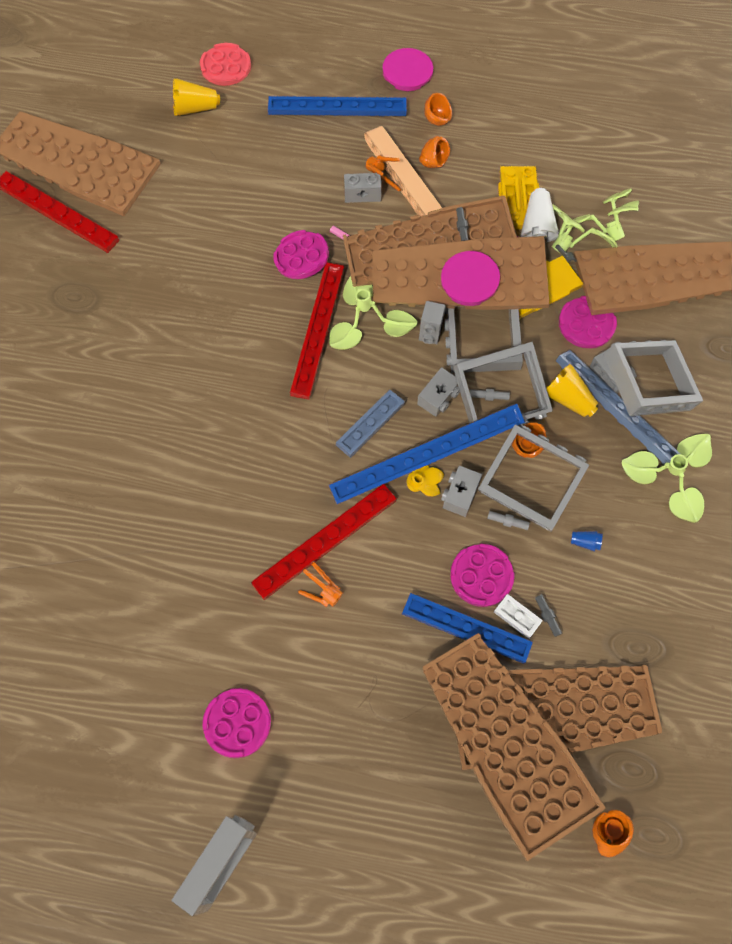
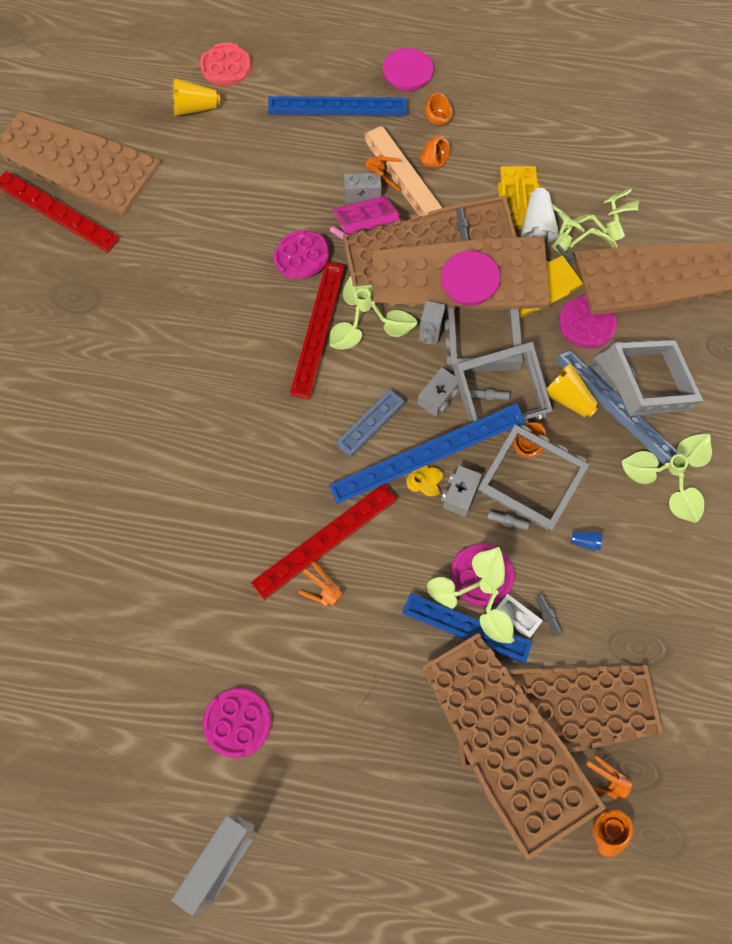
(365, 214): none -> dark pink plate
(491, 568): none -> yellowish green plant
(617, 783): none -> orange plant

